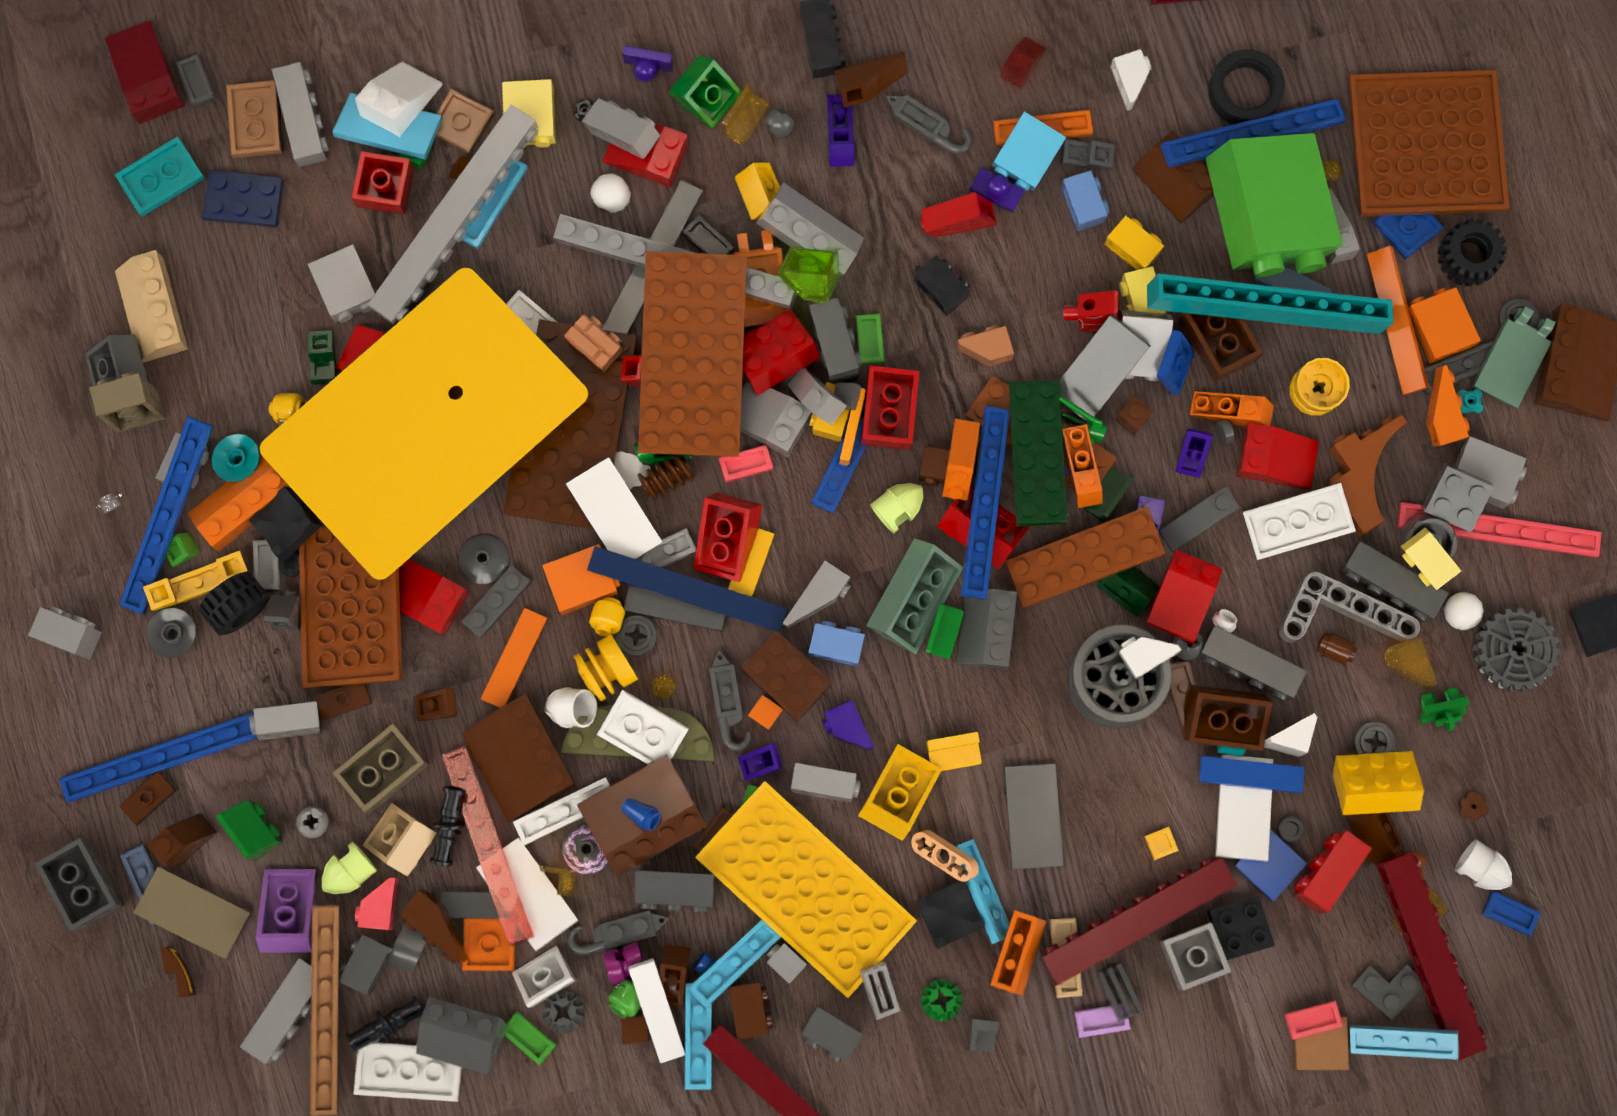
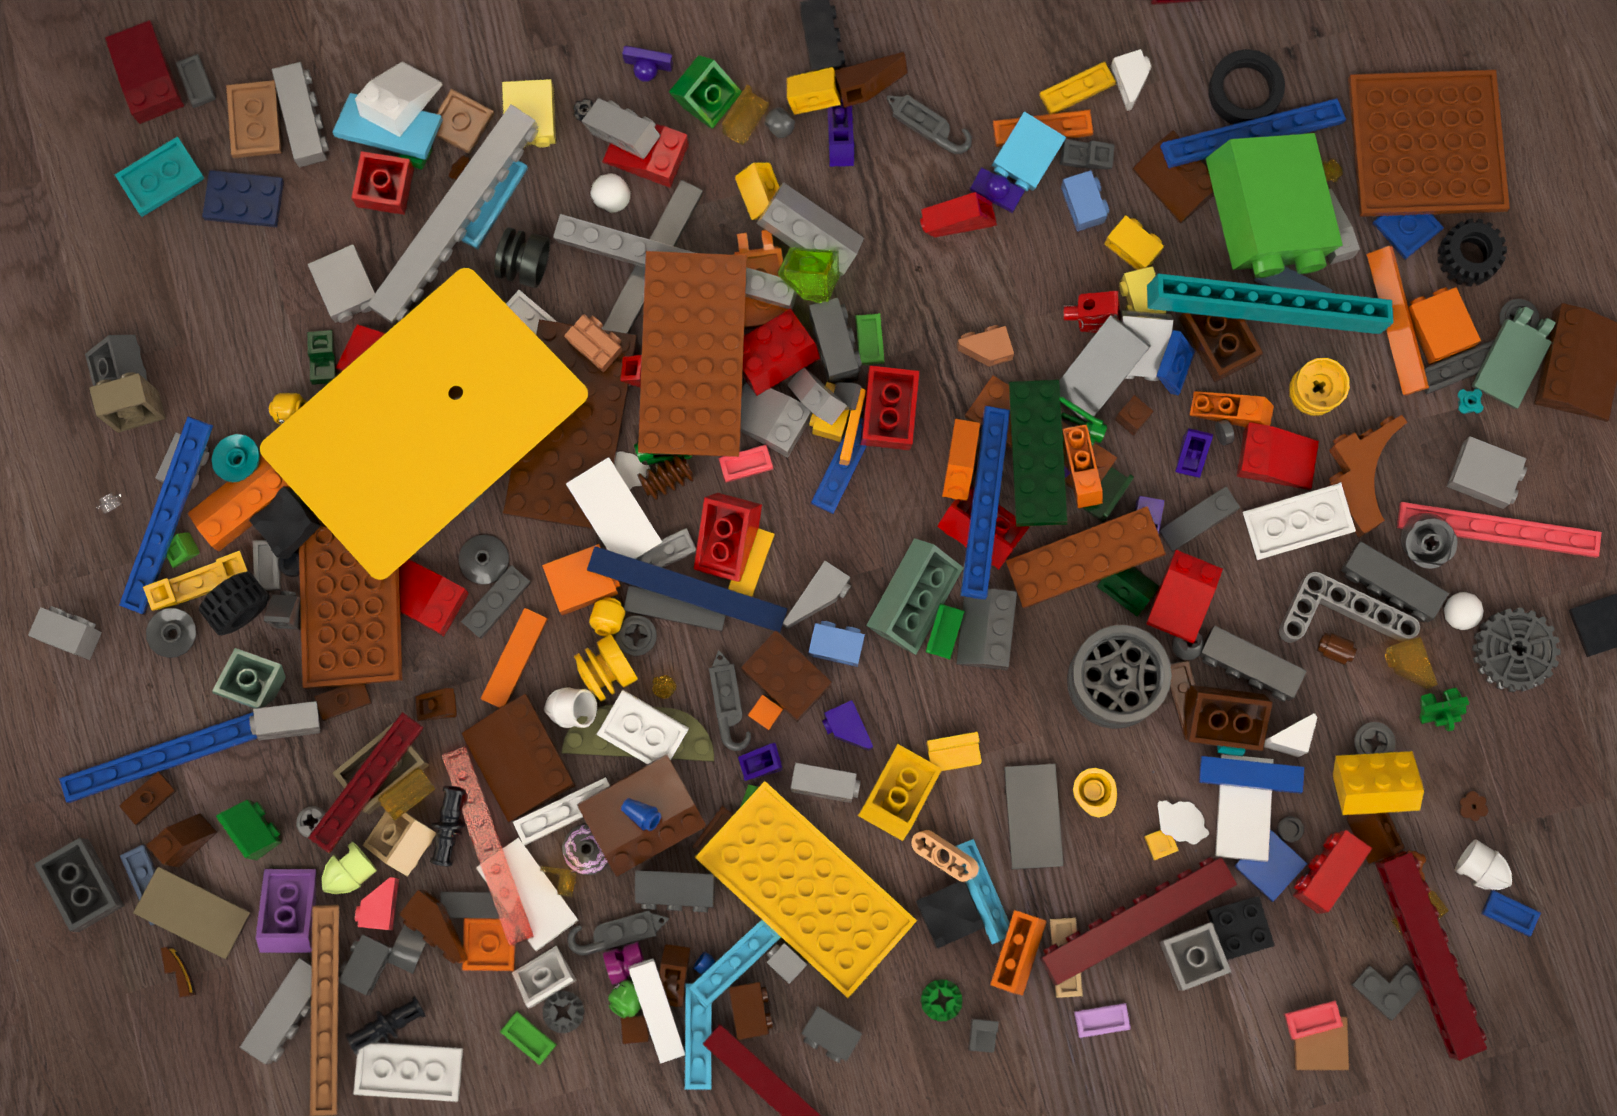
(151, 306): tan slope -> none
(250, 679): none -> sand green slope
(365, 782): none -> dark red tile
(406, 793): none -> clear yellow panel
(460, 1036): dark grey slope -> none
(526, 258): none -> pearl dark grey wheel
(707, 238): black tile -> none
(812, 91): none -> yellow panel
(872, 970): light grey tile -> none
(898, 505): yellowish green helmet -> none
(934, 466): reddish brown brick -> none
(942, 285): black brick -> none
(1022, 62): clear red slope -> none
(1077, 88): none -> yellow tile
(1095, 792): none -> yellow piece
(1111, 973): dark grey tile -> none
(1146, 654): white slope -> none
(1182, 821): none -> white sticker
(1225, 620): white plate -> none
(1404, 1042): medium azure plate -> none
(1430, 559): light yellow brick -> none
(1444, 412): orange slope -> none
(1457, 497): brick -> none

